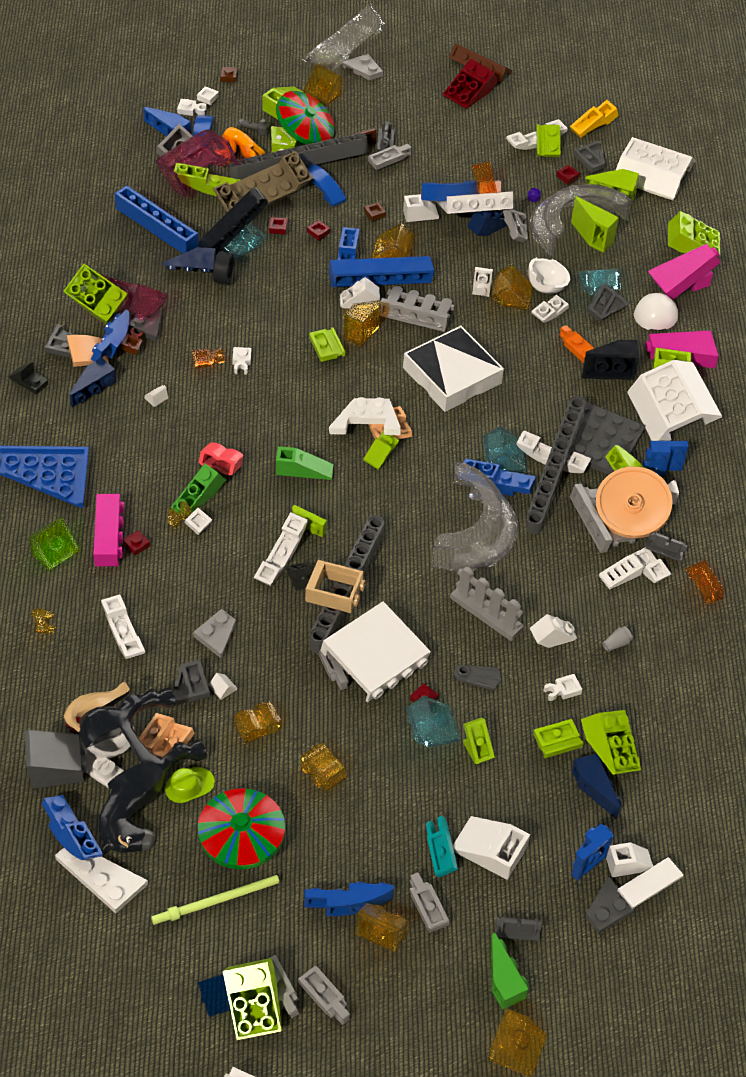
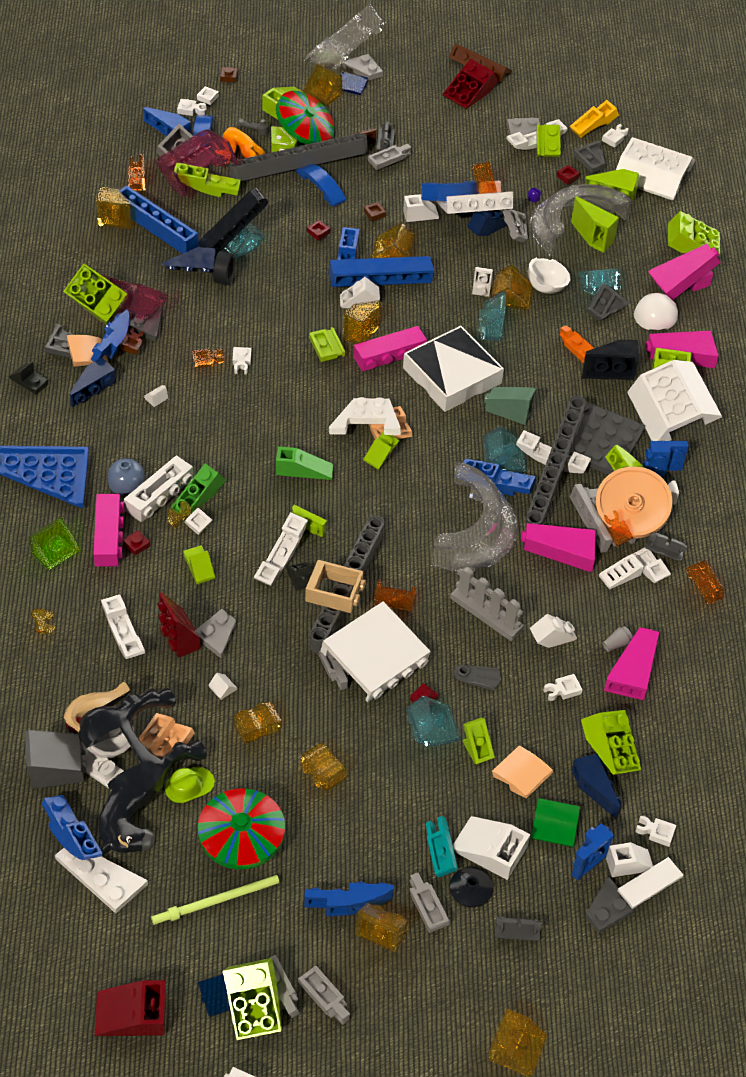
(113, 209): none -> clear yellow slope
(125, 476): none -> sand blue cylinder
(132, 1009): none -> dark red slope
(136, 173): none -> clear orange hinge
(158, 489): none -> white brick
(177, 627): none -> dark red slope
(191, 683): dark grey wing -> none
(199, 564): none -> lime slope
(222, 459): coral brick -> none
(273, 182): dark tan slope -> none
(278, 225): dark red plate -> none
(353, 83): none -> clear blue piece
(387, 348): none -> dark pink brick
(394, 597): none -> clear orange hinge
(413, 314): light grey fence -> none
(468, 894): none -> black dish
(492, 318): none -> clear light blue slope
(505, 979): bright green slope -> none
(511, 403): none -> sand green slope
(522, 125): none -> light grey wing
(522, 771): none -> light nougat slope
(551, 309): white slope -> none
(555, 822): none -> green slope
(558, 738): lime plate -> none
(561, 544): none -> dark pink slope
(615, 137): none -> white plate
(619, 530): none -> clear orange plate
(633, 668): none -> dark pink slope
(659, 831): none -> white plate

